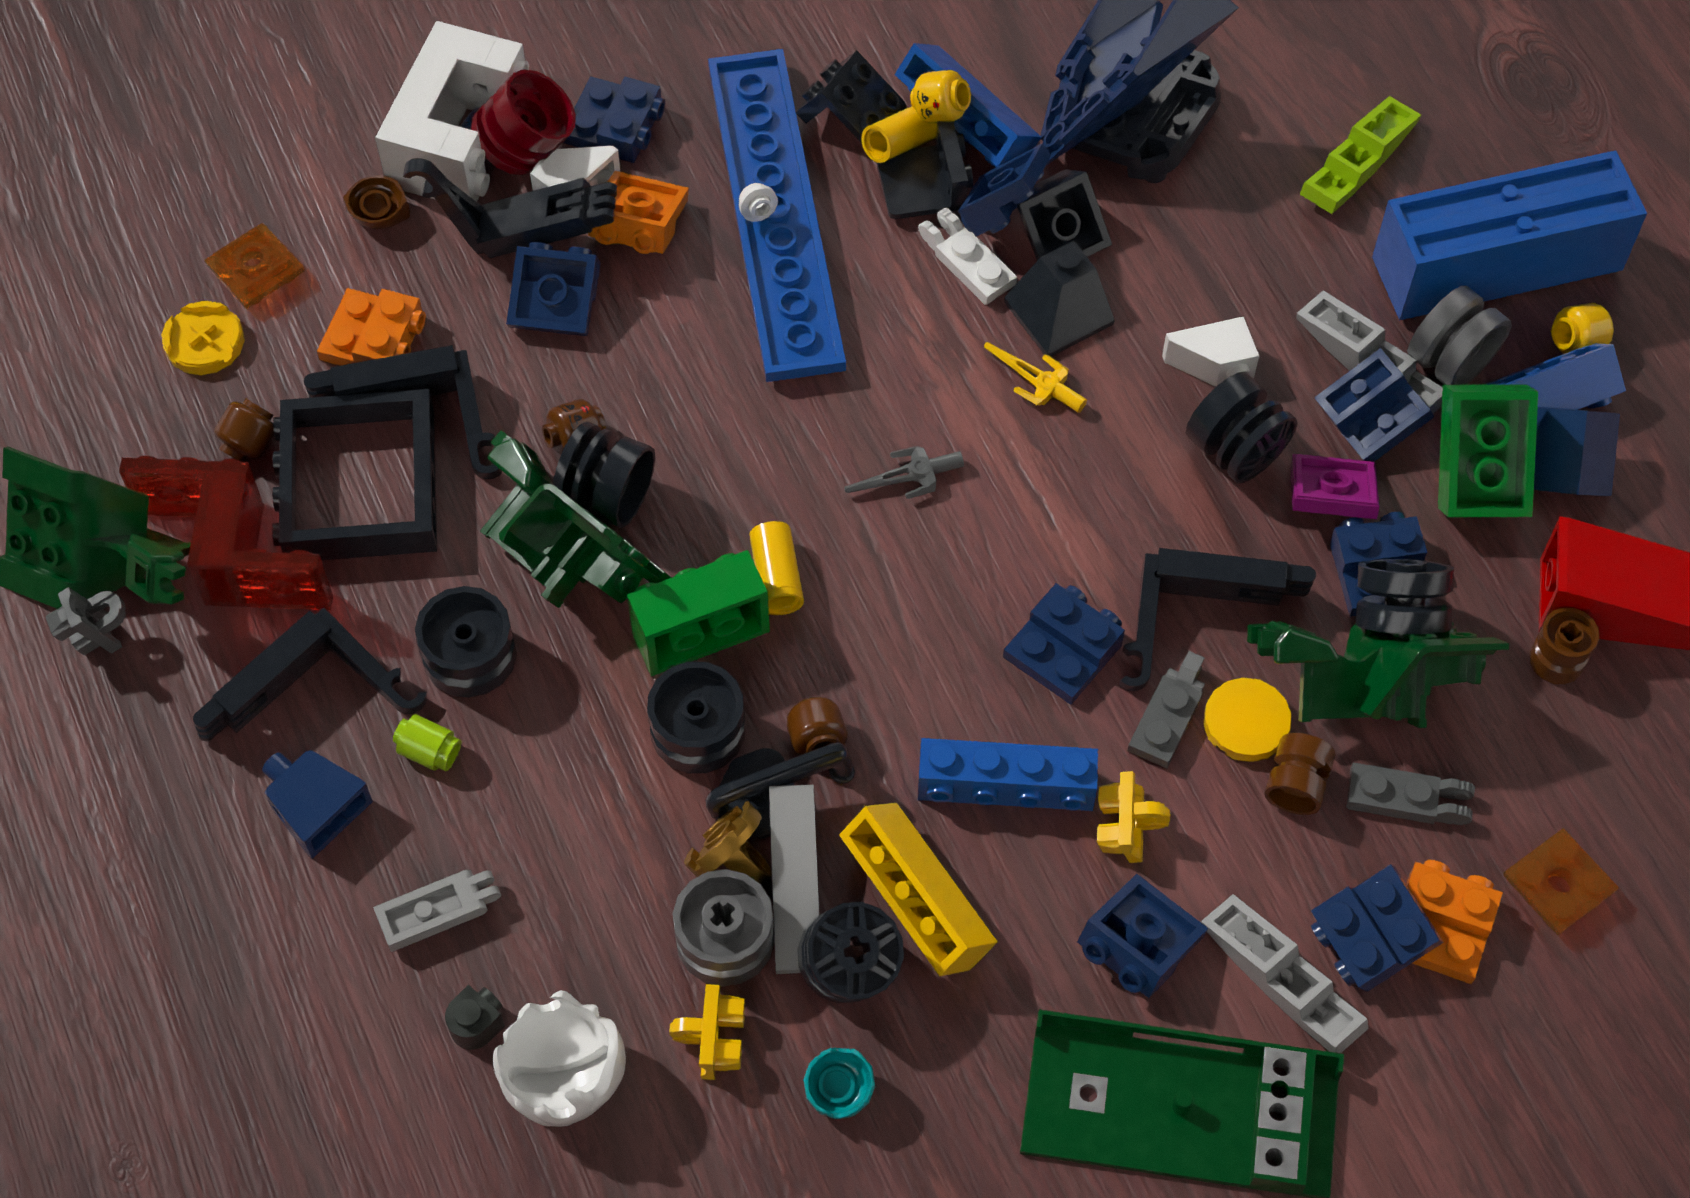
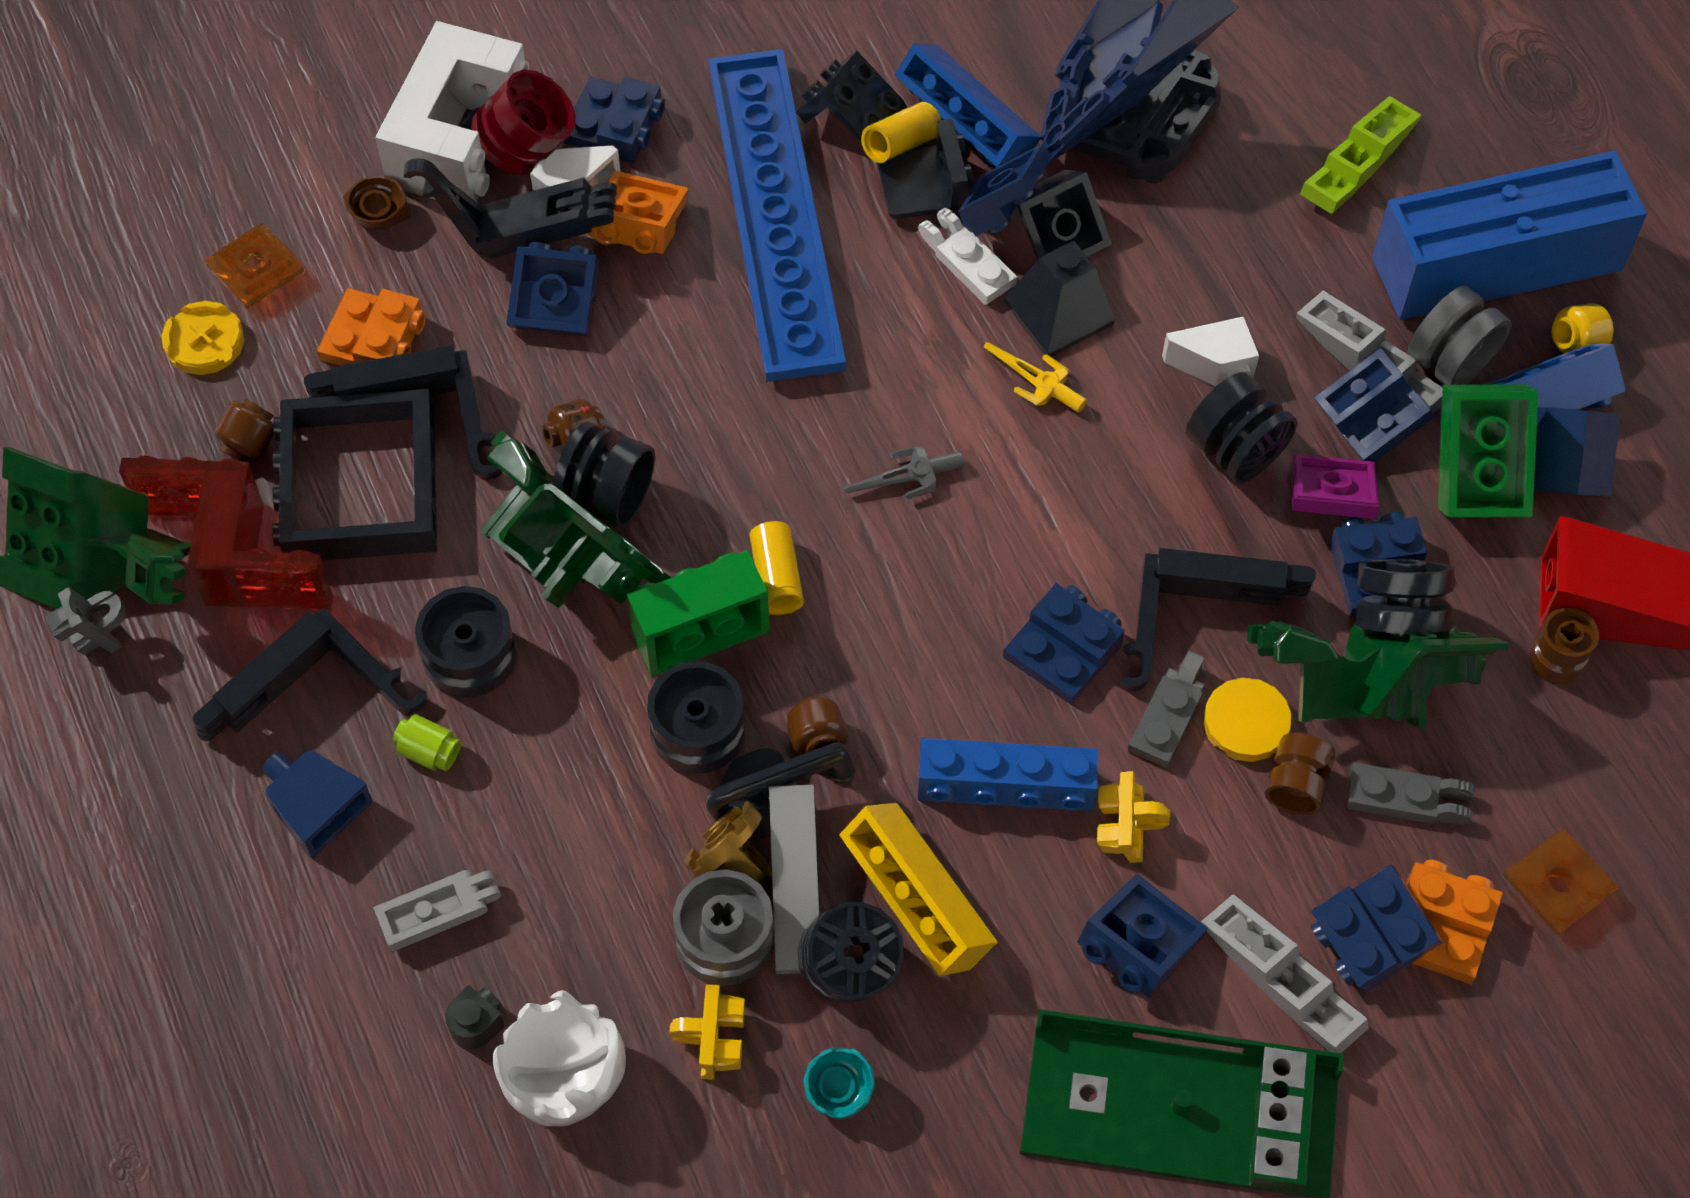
(757, 202): white plate -> none
(940, 96): yellow head -> none

